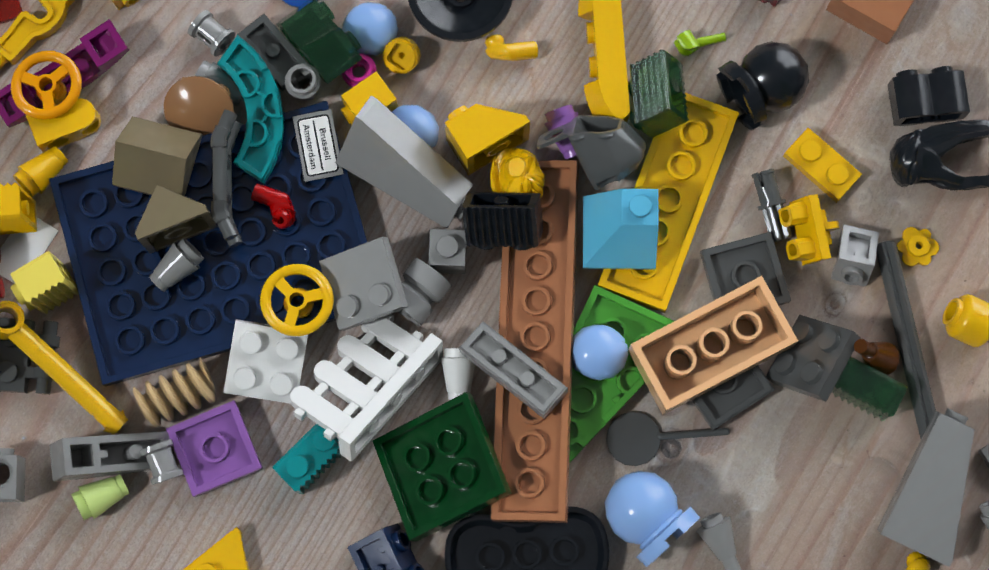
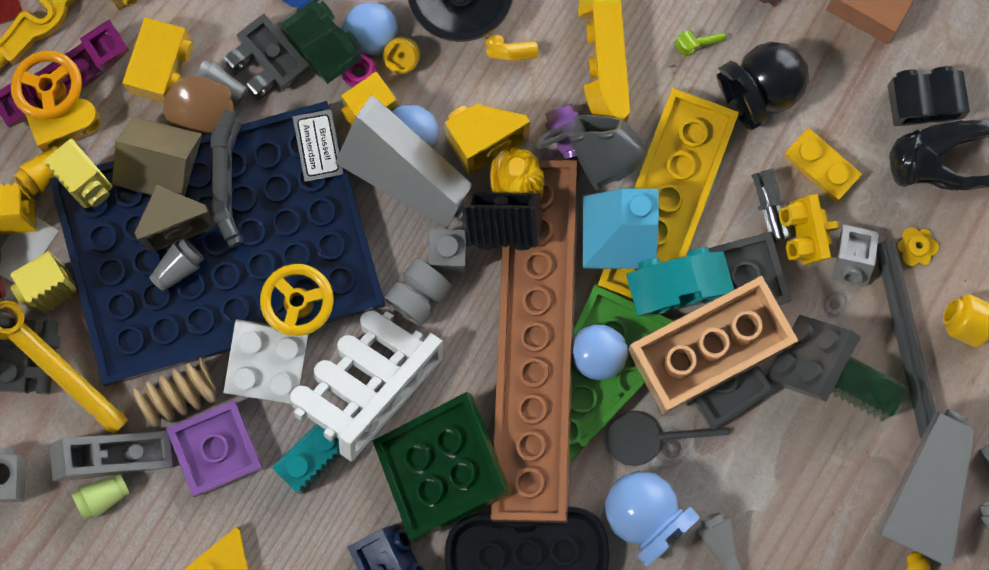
(79, 175): none -> light yellow brick
(157, 59): none -> yellow brick
(161, 462): light grey bush -> none
(211, 33): light grey bush -> none
(263, 109): teal tile -> none
(279, 204): red arm -> none
(300, 75): light grey cone -> none
(364, 283): light grey plate -> none
(457, 372): white cone -> none
(513, 370): light grey tile -> none
(657, 94): clear green brick -> none
(679, 282): none -> teal brick
(878, 355): reddish brown cone -> none

